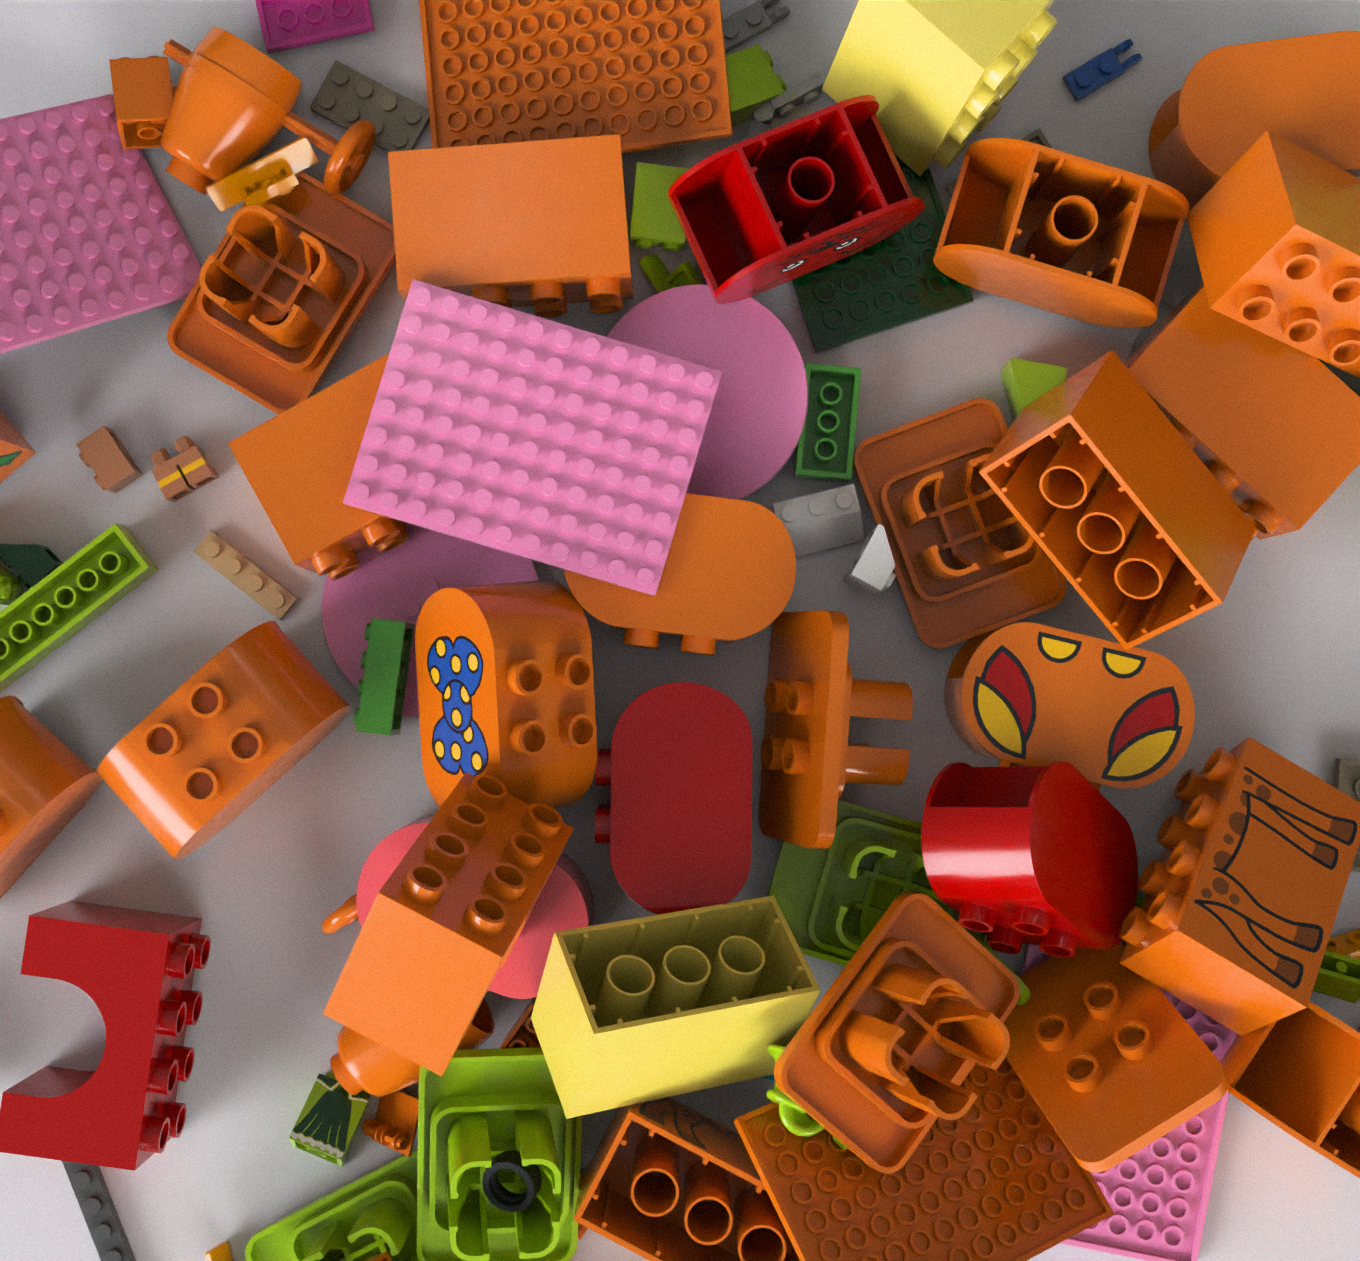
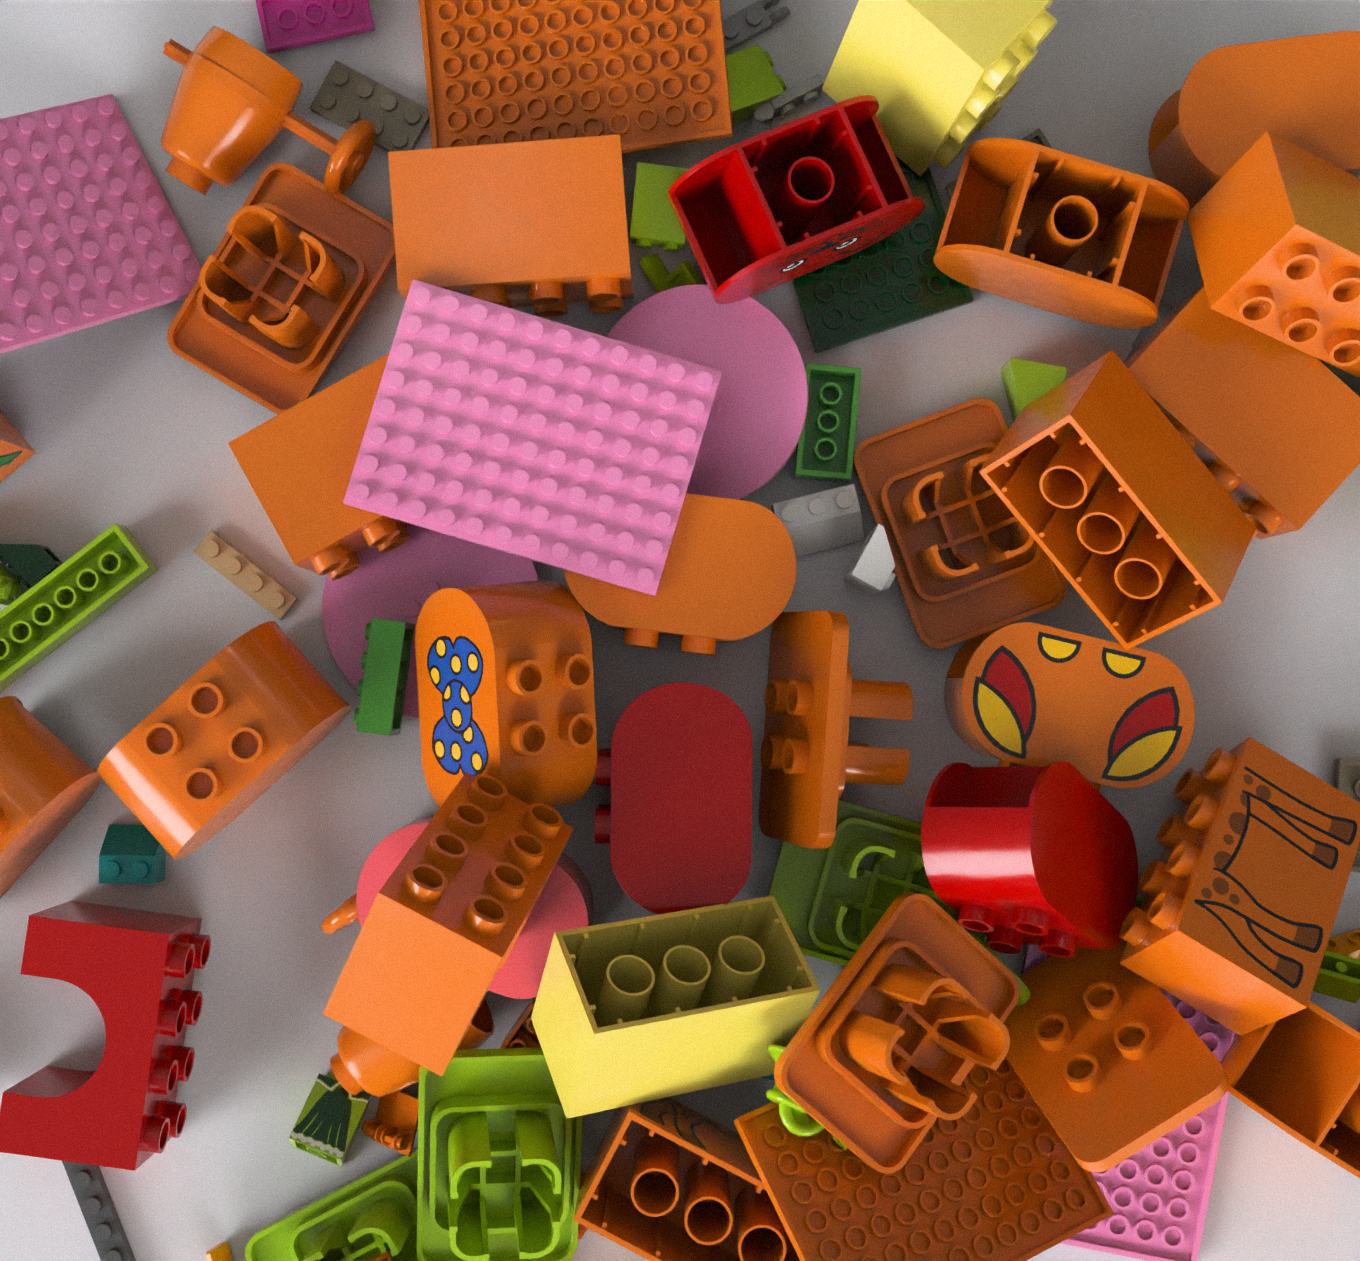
(108, 459): nougat brick -> none
(131, 856): none -> teal slope
(141, 99): orange brick -> none
(183, 472): nougat hips -> none
(264, 177): light orange bracket -> none
(501, 1196): black tyre -> none
(1099, 71): blue hinge -> none

